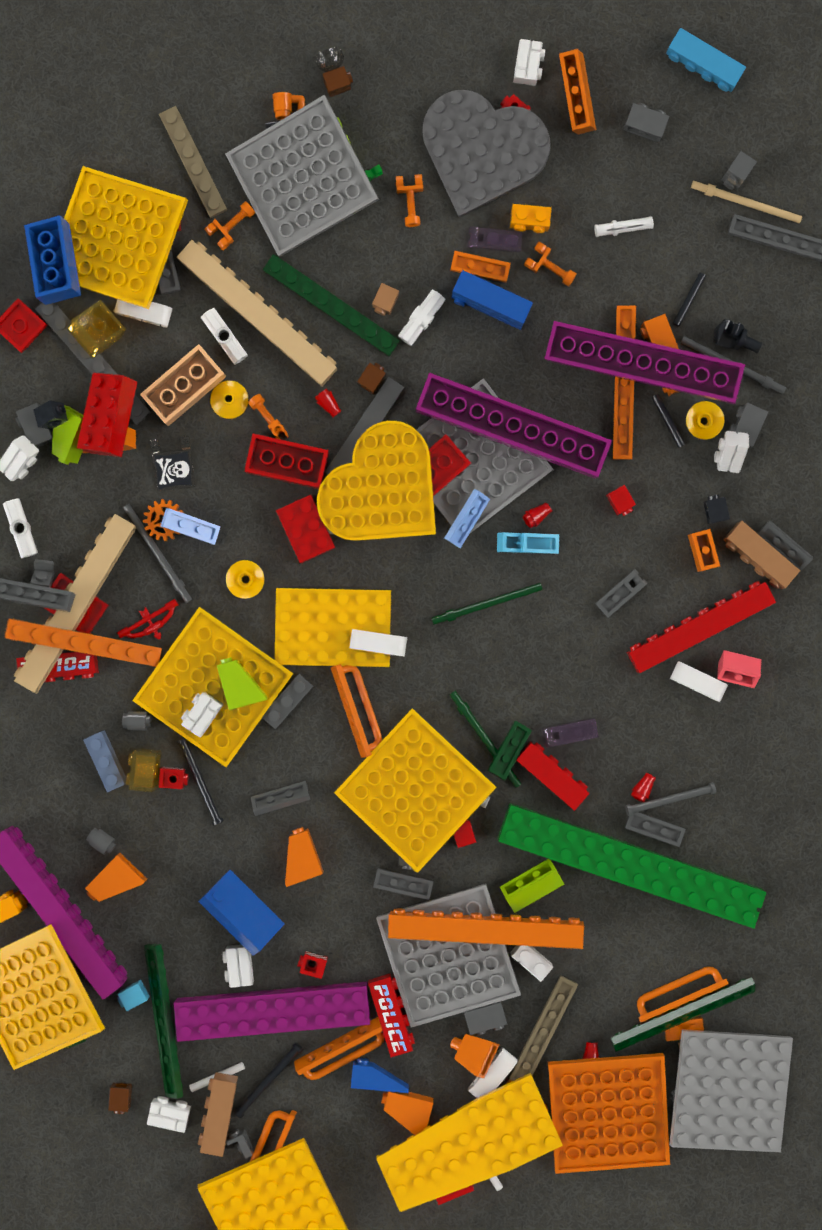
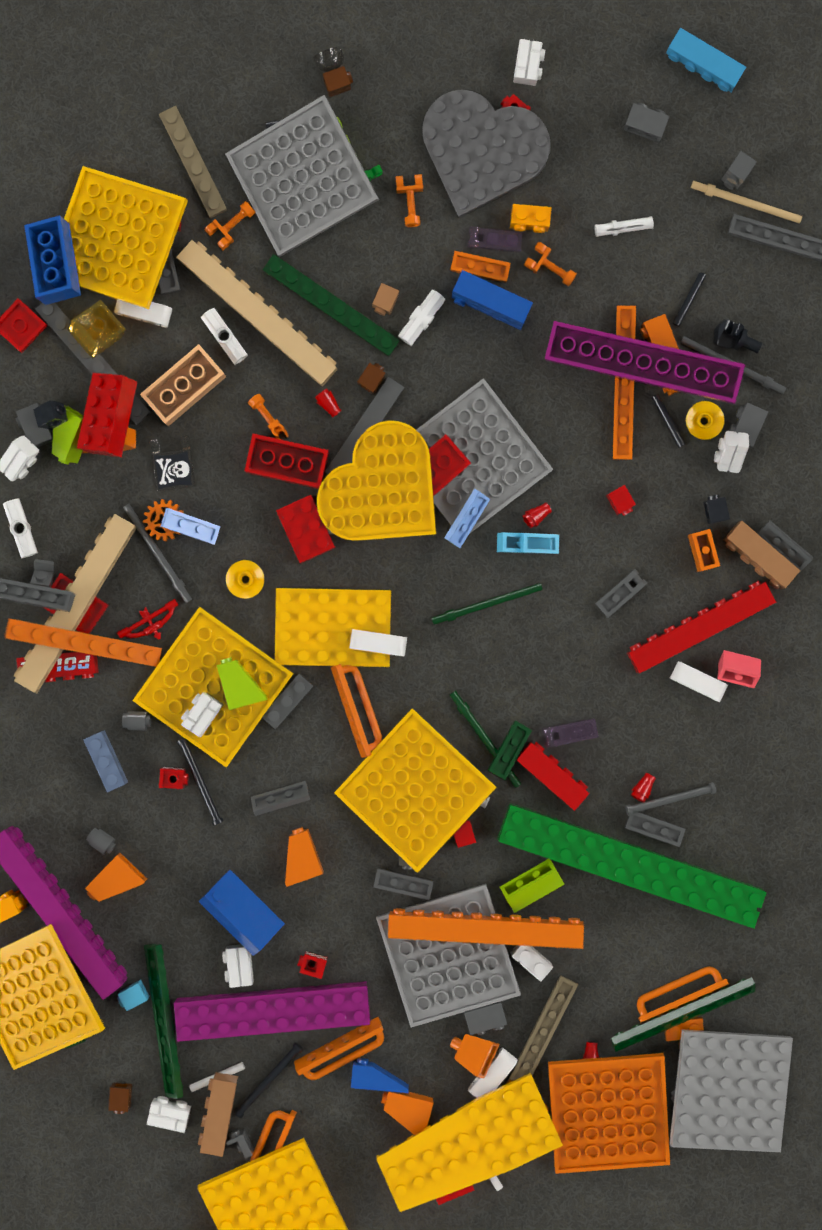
(144, 770): clear yellow brick -> none
(229, 409): yellow dish -> none
(283, 104): orange piece -> none
(390, 1015): red brick -> none
(513, 425): magenta brick -> none
(577, 91): orange brick -> none

